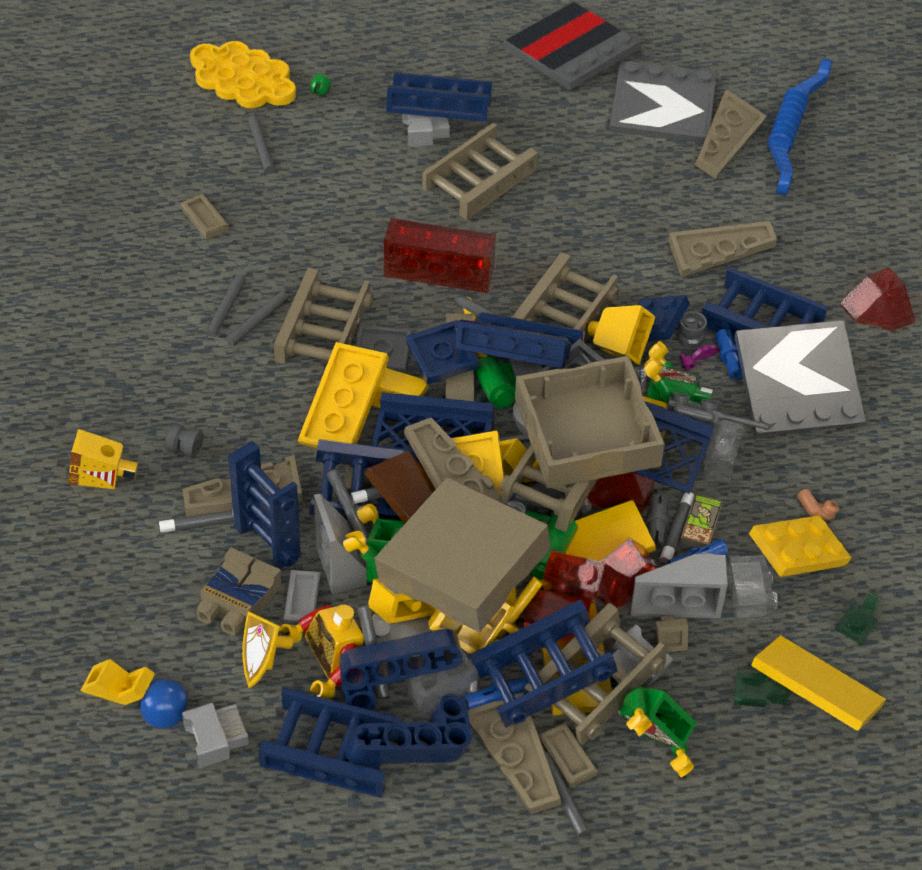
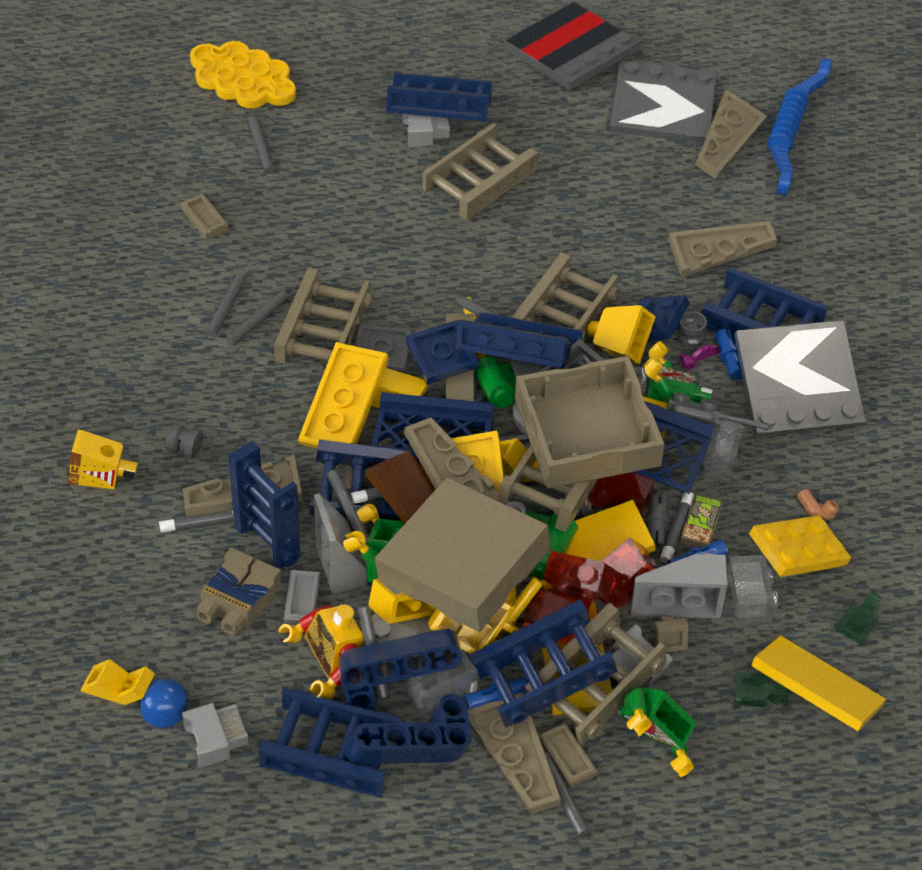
(260, 646): shield -> none
(325, 84): green hinge -> none
(439, 255): clear red brick -> none
(880, 301): clear red slope -> none

